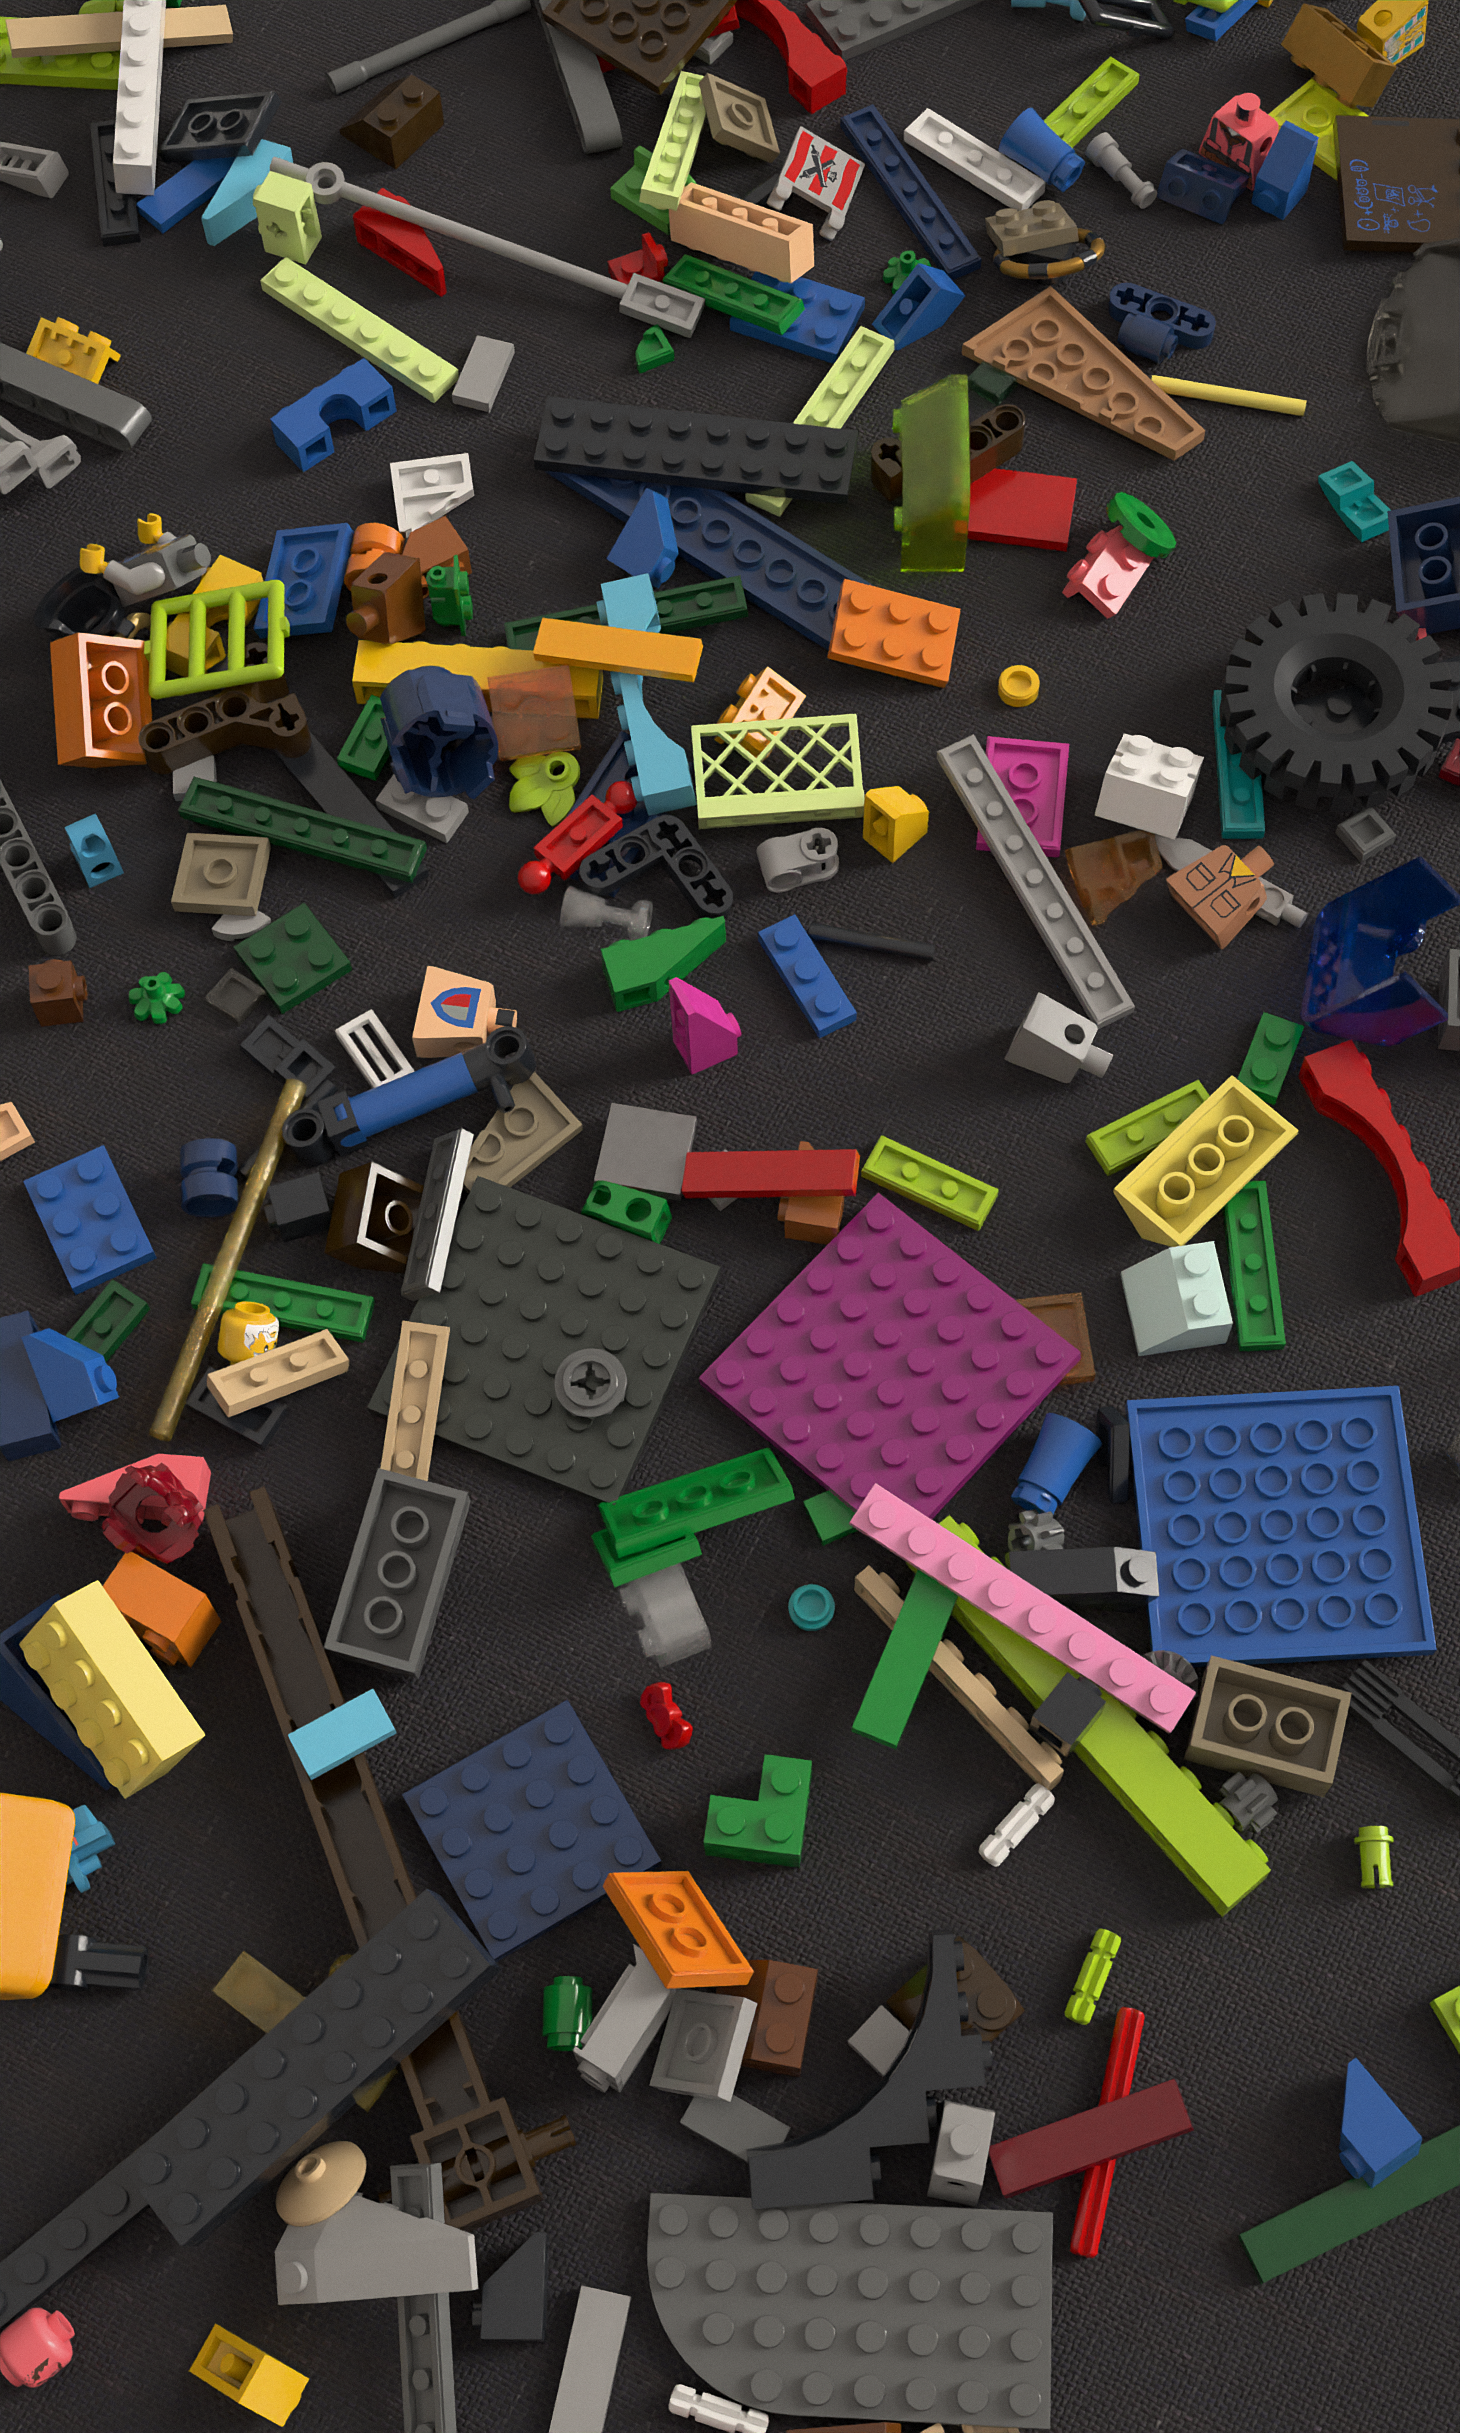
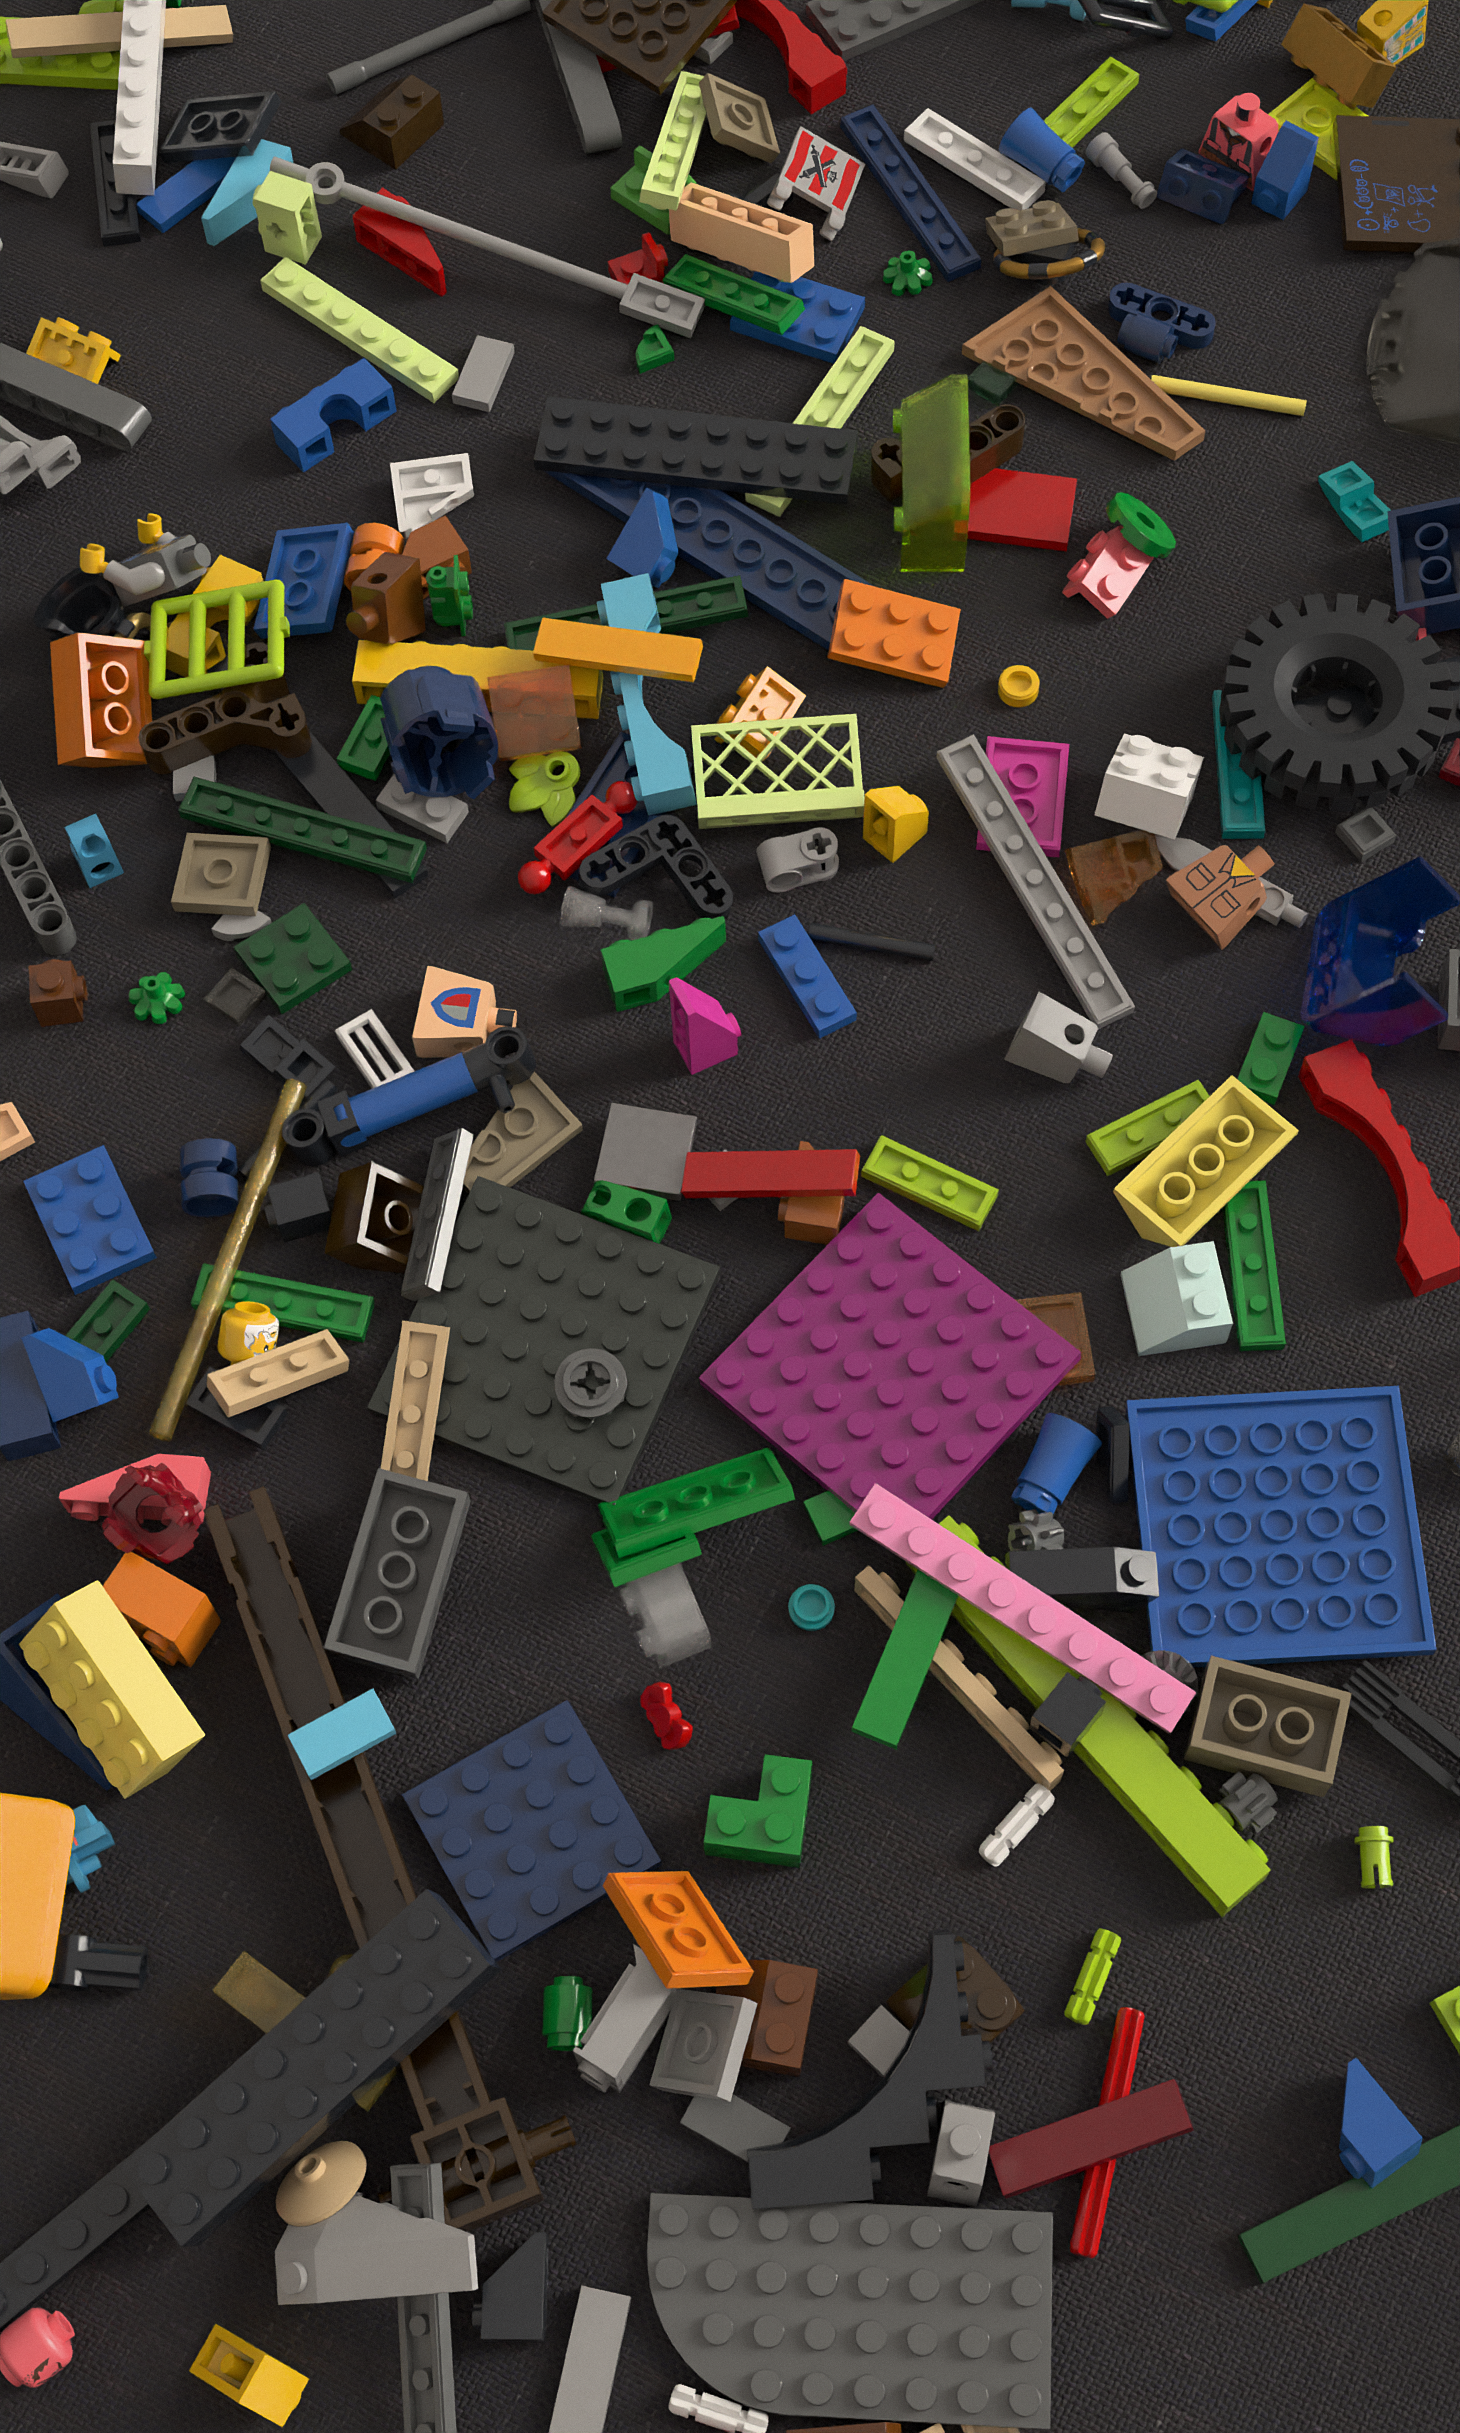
(918, 306): blue slope -> none

